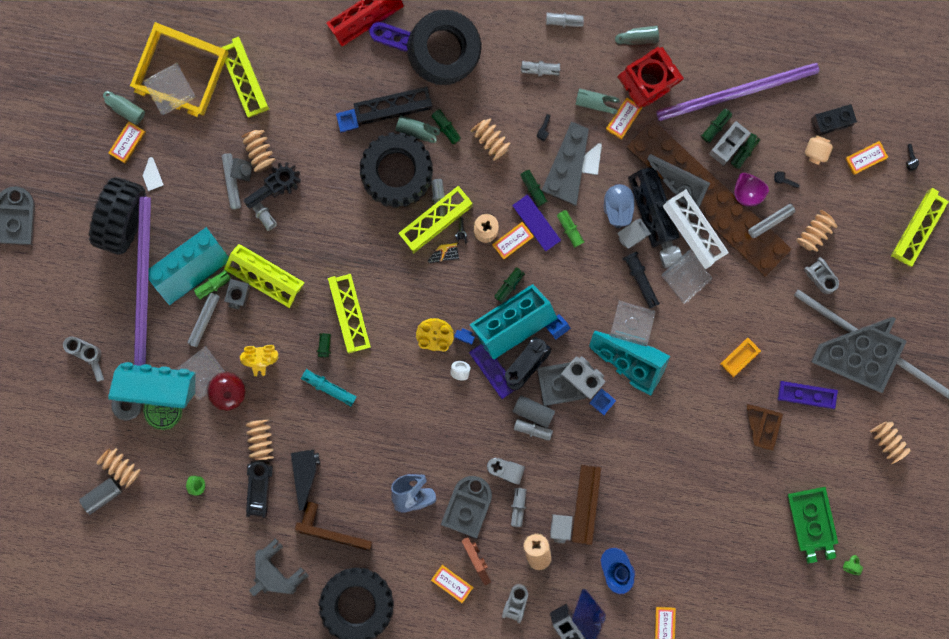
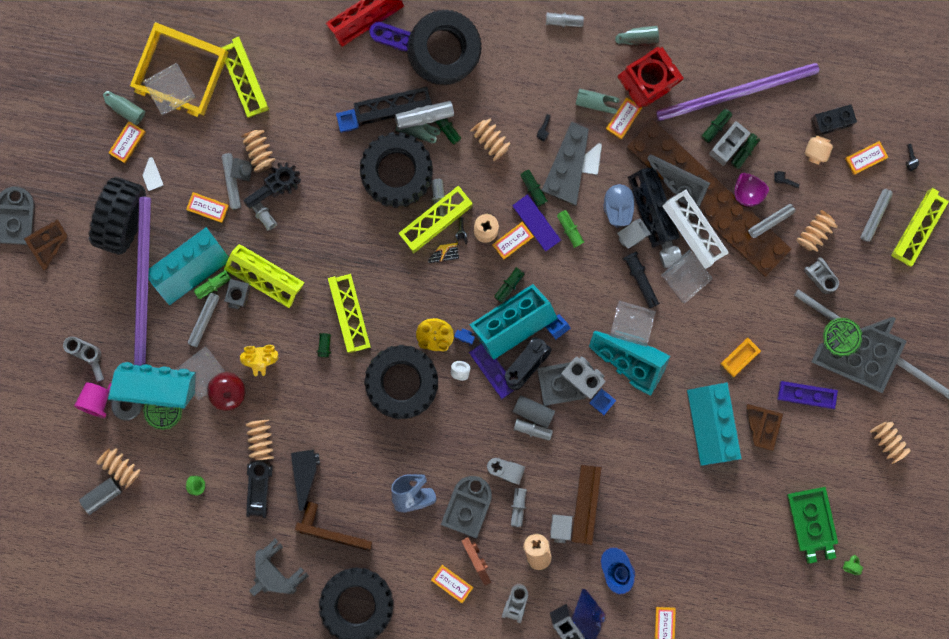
(46, 242): none -> reddish brown wing
(93, 399): none -> dark pink hat
(207, 207): none -> tile
(328, 387): teal pin -> none
(401, 408): none -> black tyre
(424, 115): none -> light grey axle
(540, 68): light grey pin -> none
(714, 424): none -> teal slope
(842, 336): none -> tile
(876, 215): none -> light grey axle

